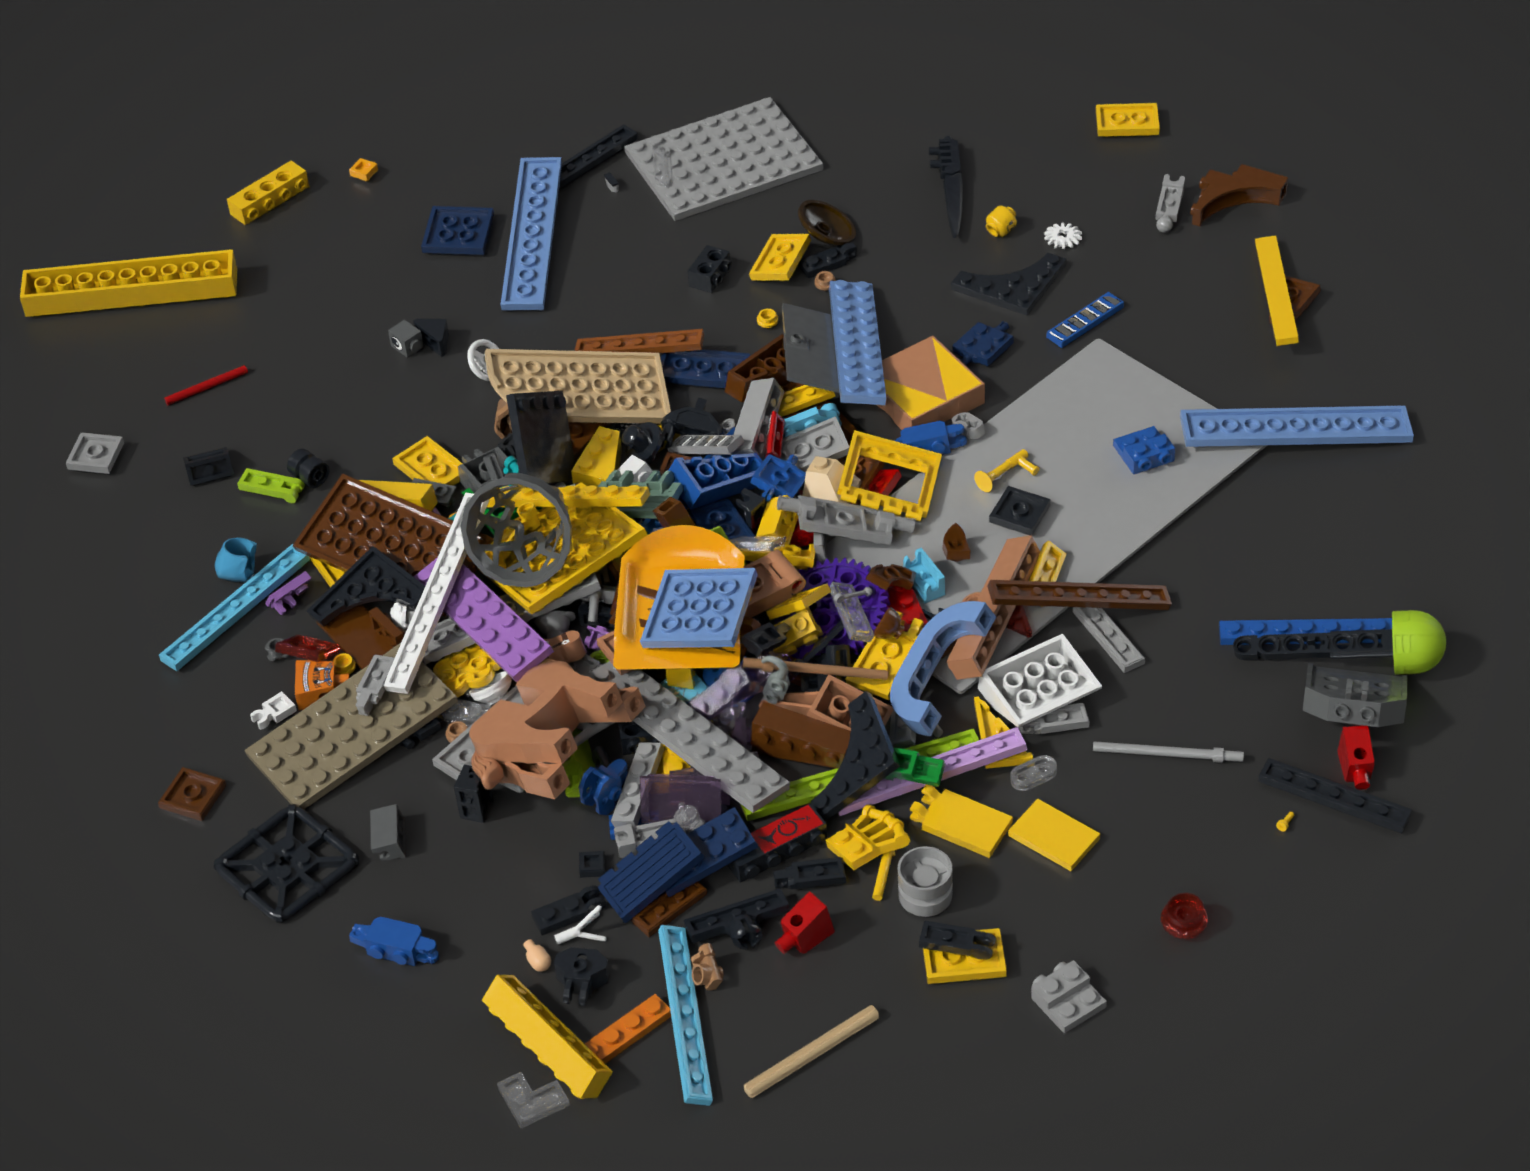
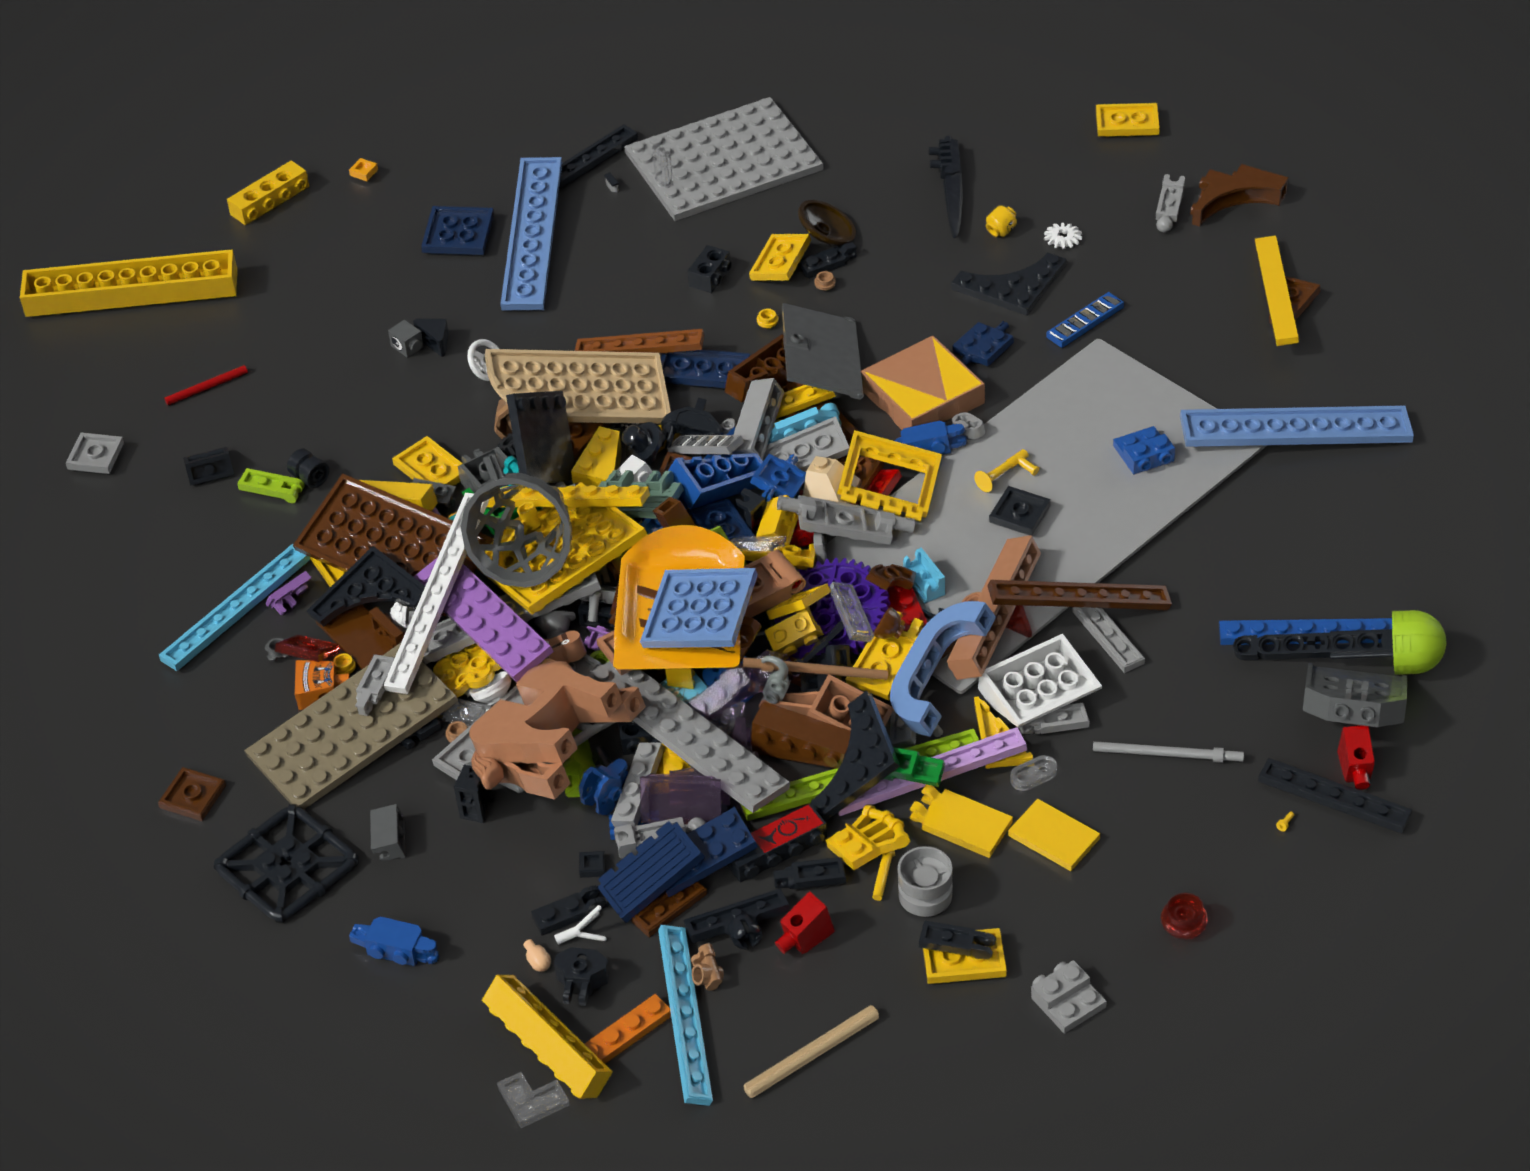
(236, 560): dark azure piece -> none
(274, 709): white plate -> none
(686, 816): clear tile -> none
(765, 638): black hinge -> none
(775, 435): red slope -> none
(839, 597): light grey hinge -> none
(857, 343): medium blue plate -> none
(955, 544): reddish brown plate -> none
(1048, 563): yellow plate -> none

